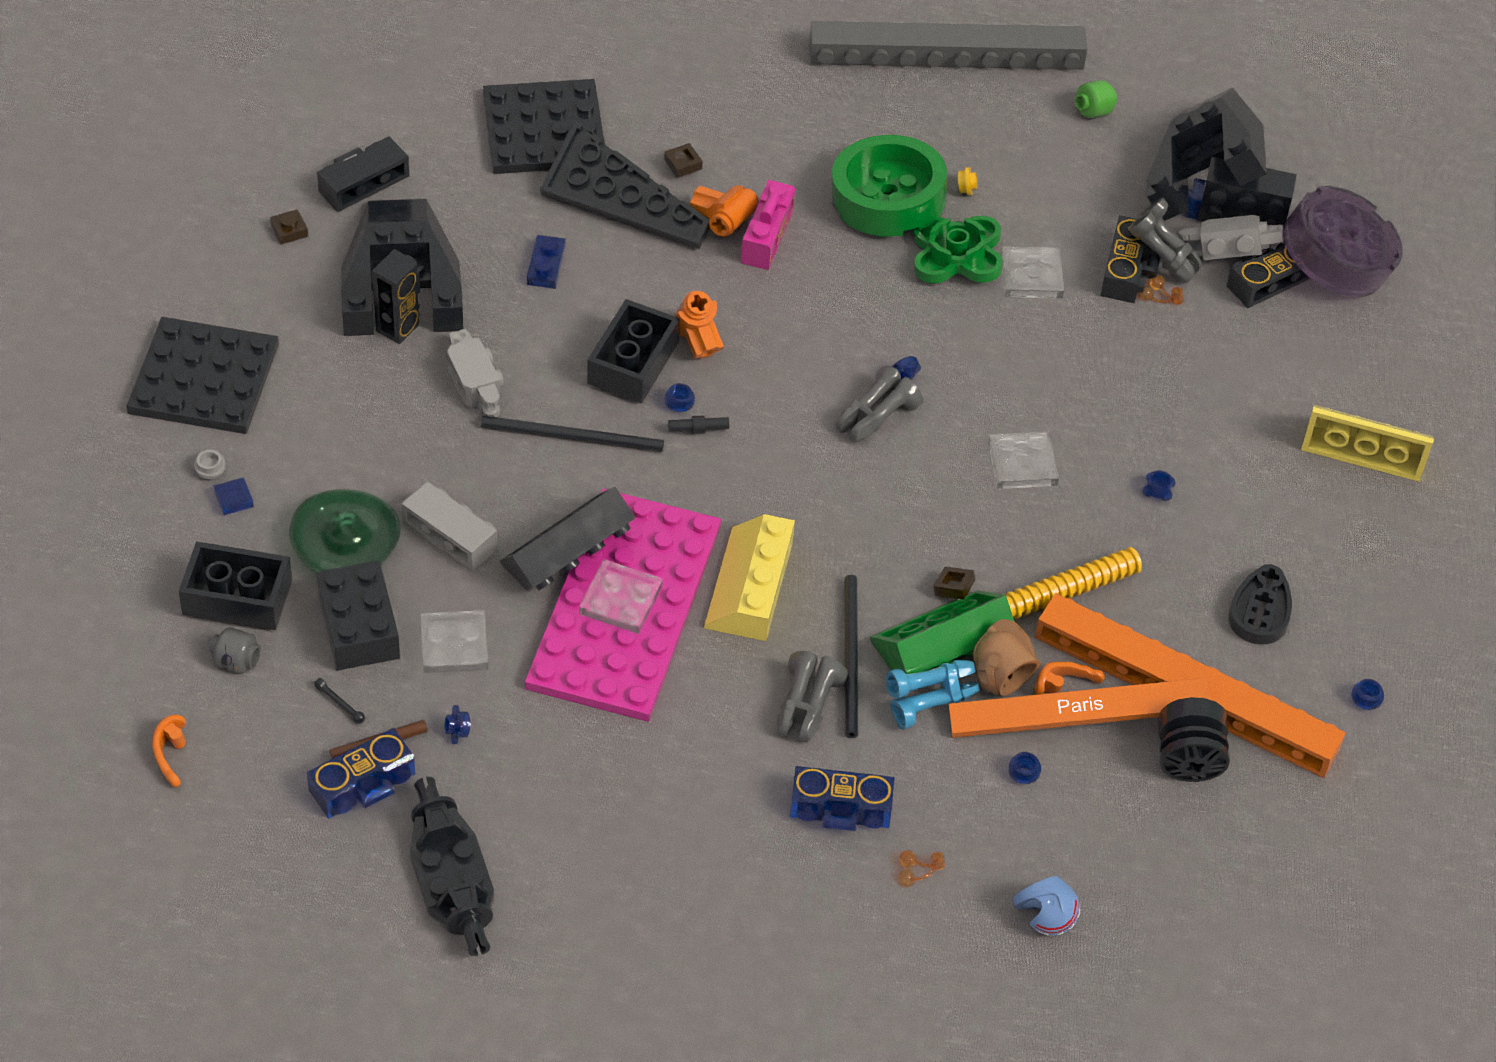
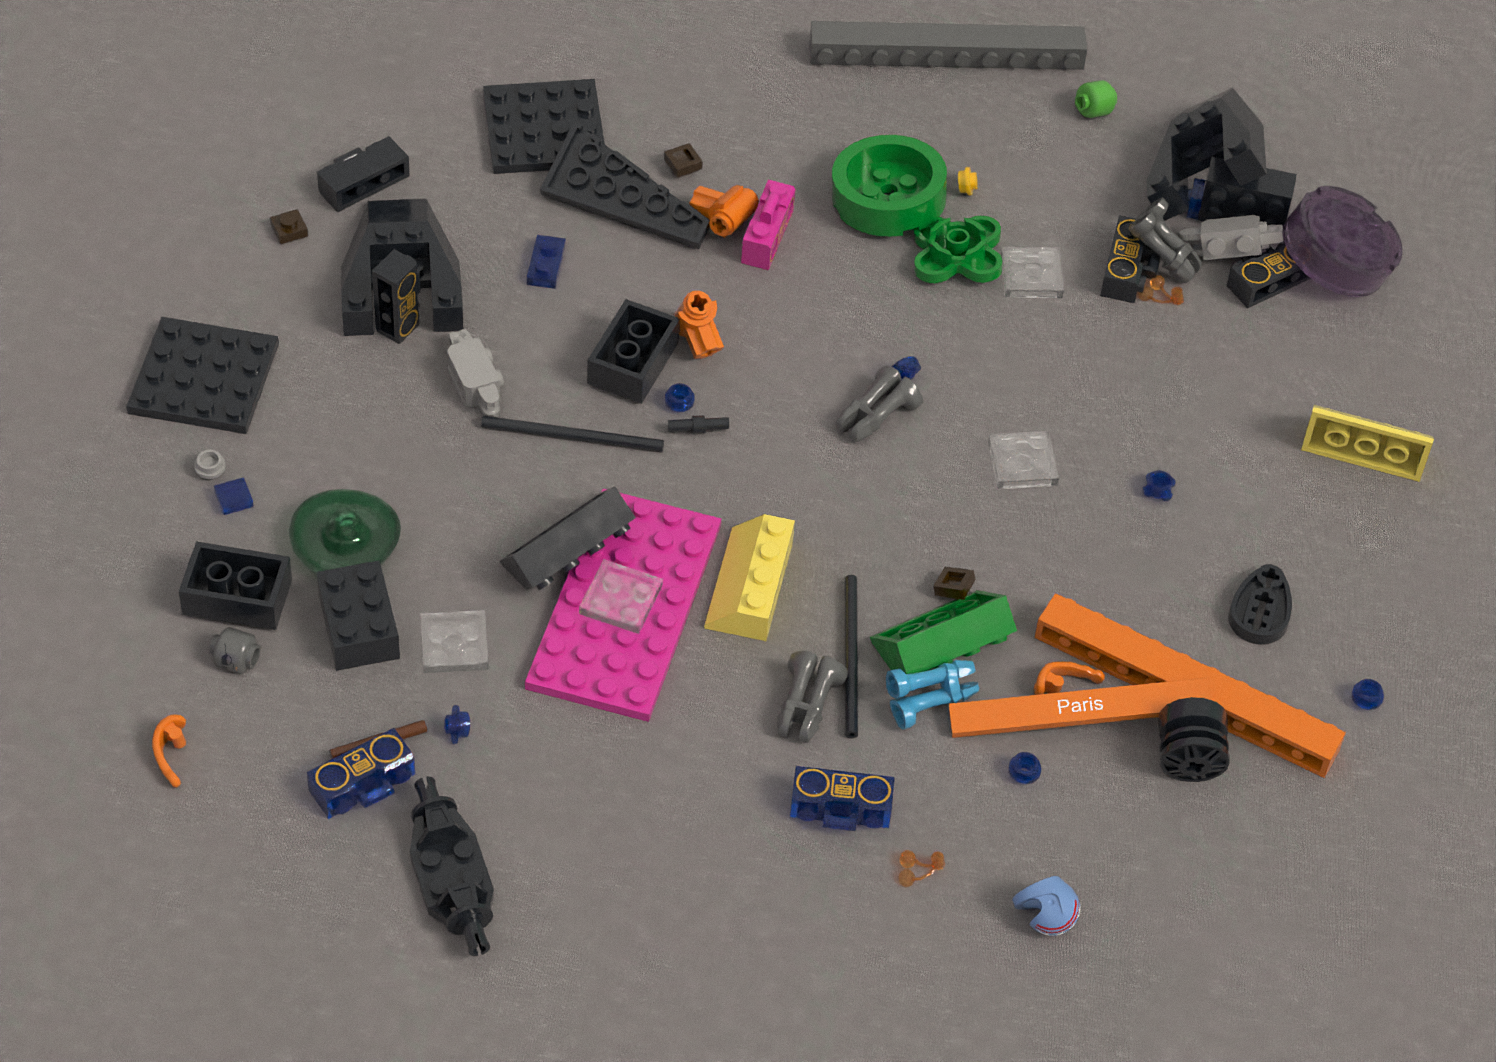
(357, 716): black hinge -> none
(450, 526): light grey brick -> none
(1004, 658): medium nougat helmet -> none
(1074, 581): yellow piece -> none

